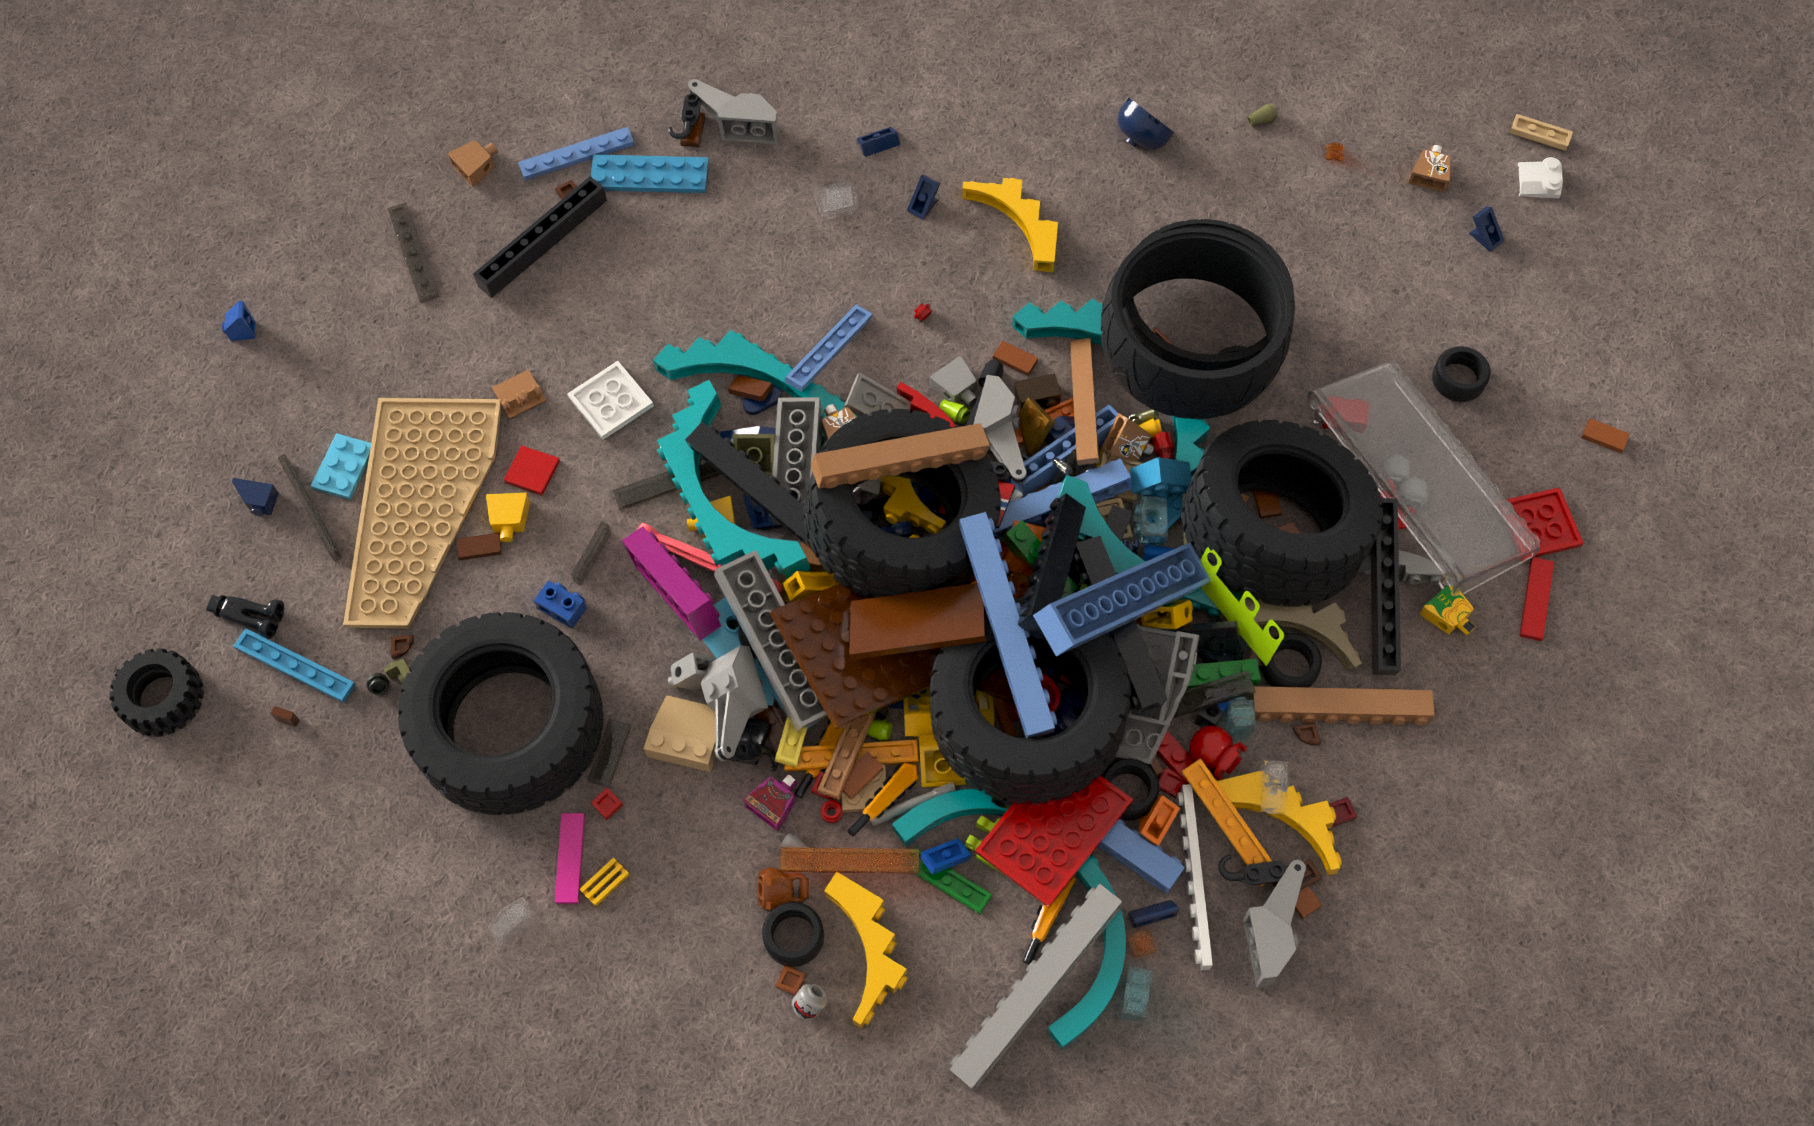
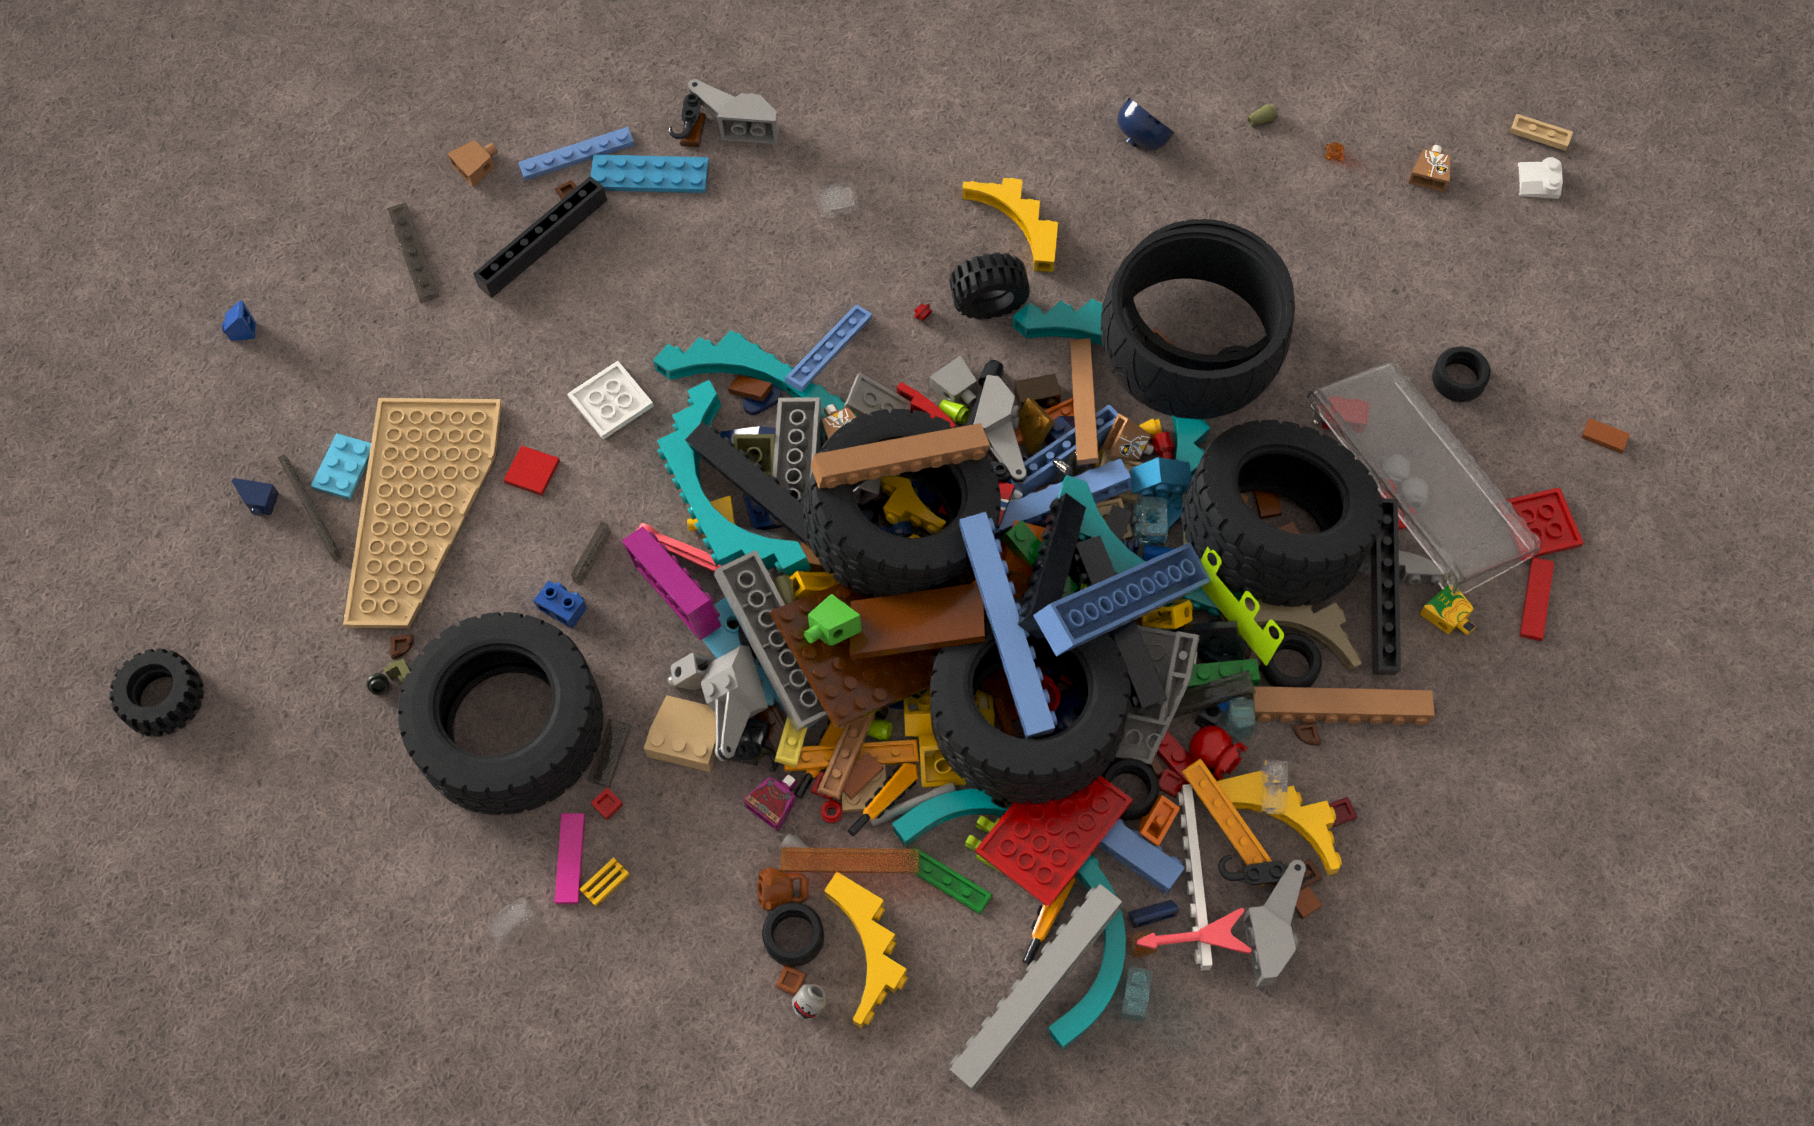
(236, 609): black piece -> none
(284, 716): reddish brown tile -> none
(294, 665): dark azure plate -> none
(479, 546): reddish brown tile -> none
(507, 513): yellow torso -> none
(519, 394): medium nougat hinge -> none
(656, 487): clear smoke tile -> none
(785, 588): none -> olive cone
(832, 622): none -> bright green torso
(878, 141): dark blue slope -> none
(924, 197): dark blue slope -> none
(945, 856): blue plate -> none
(989, 285): none -> black tyre
(1015, 358): dark orange tile -> none
(1142, 417): olive arm -> none
(1214, 934): none -> coral piece
(1487, 229): dark blue slope -> none

